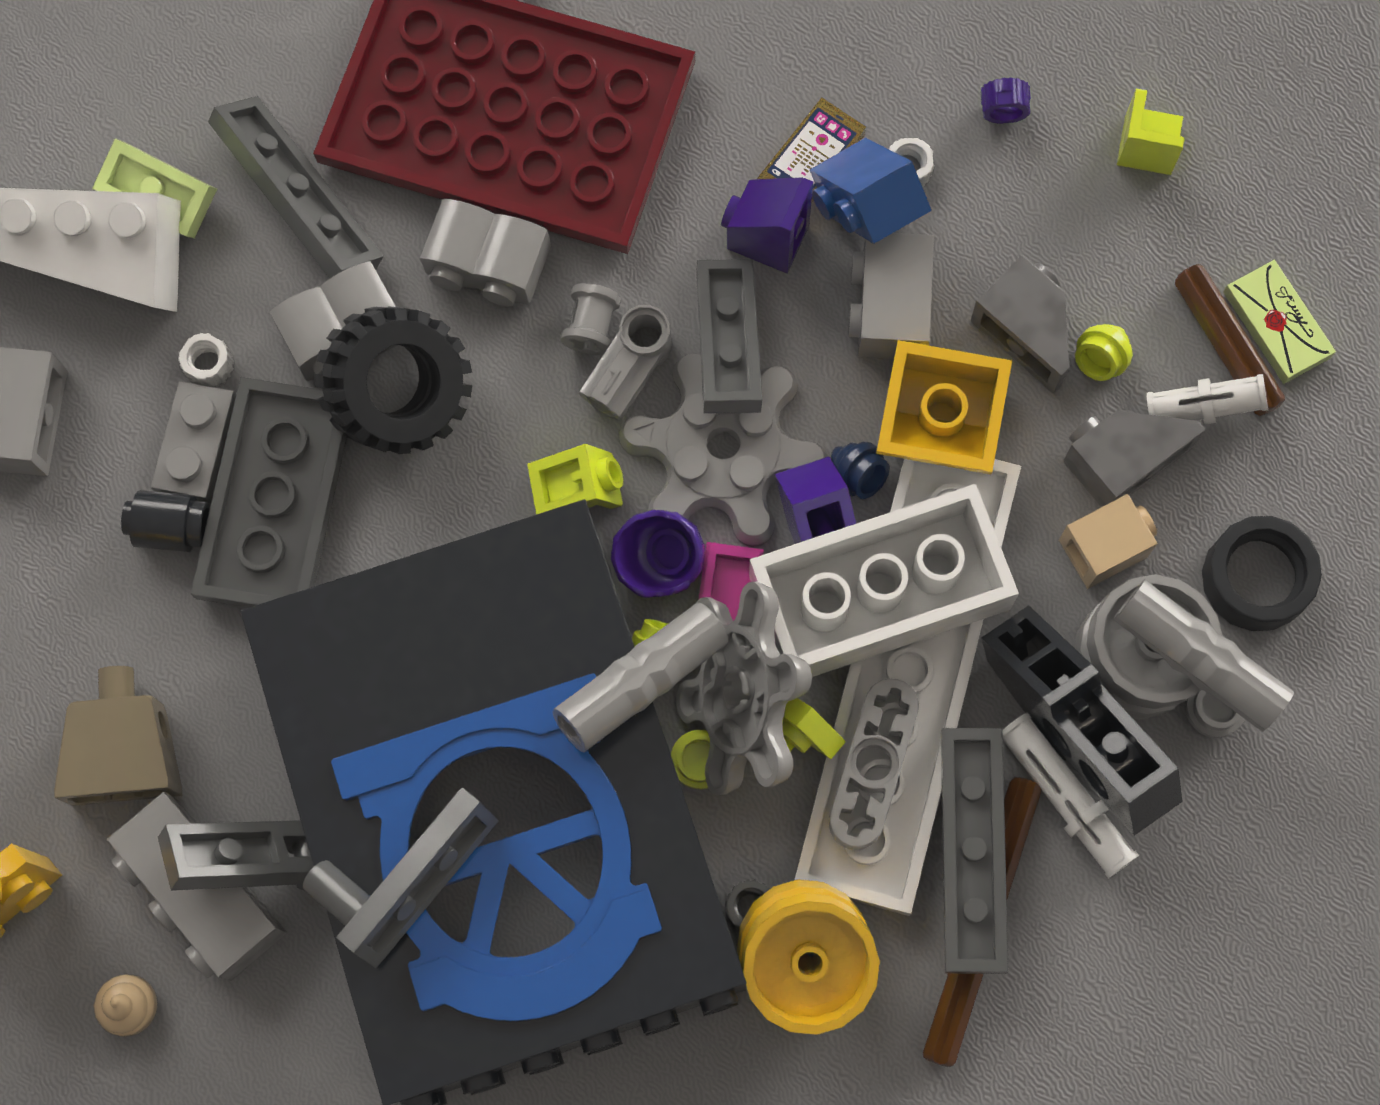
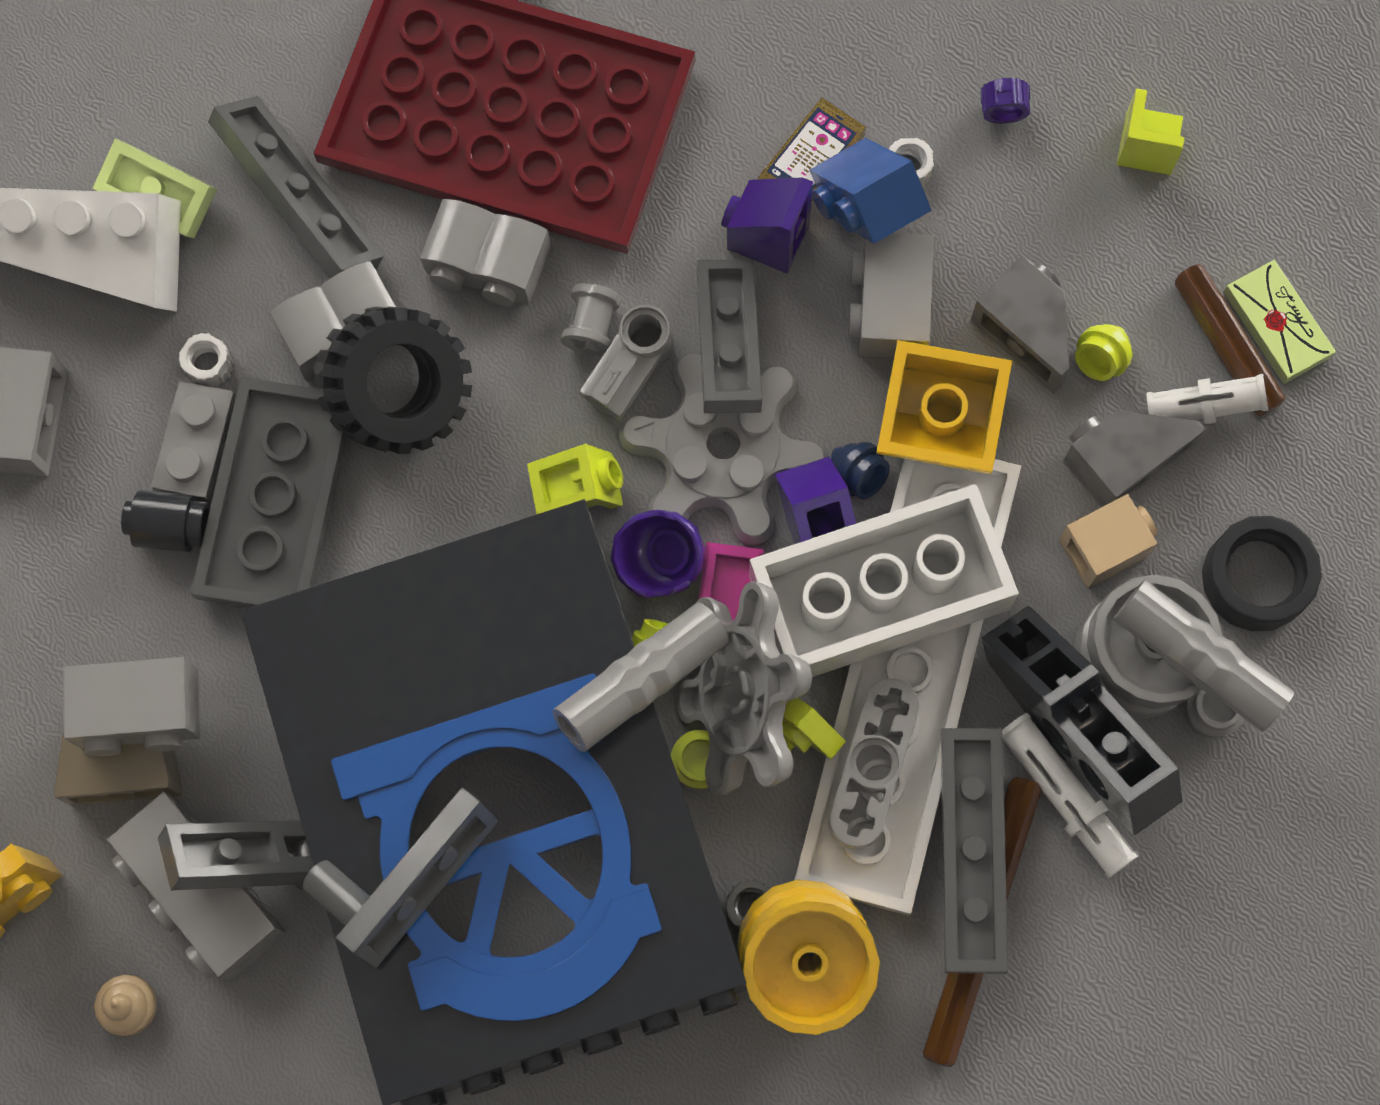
(131, 704): none -> light grey brick

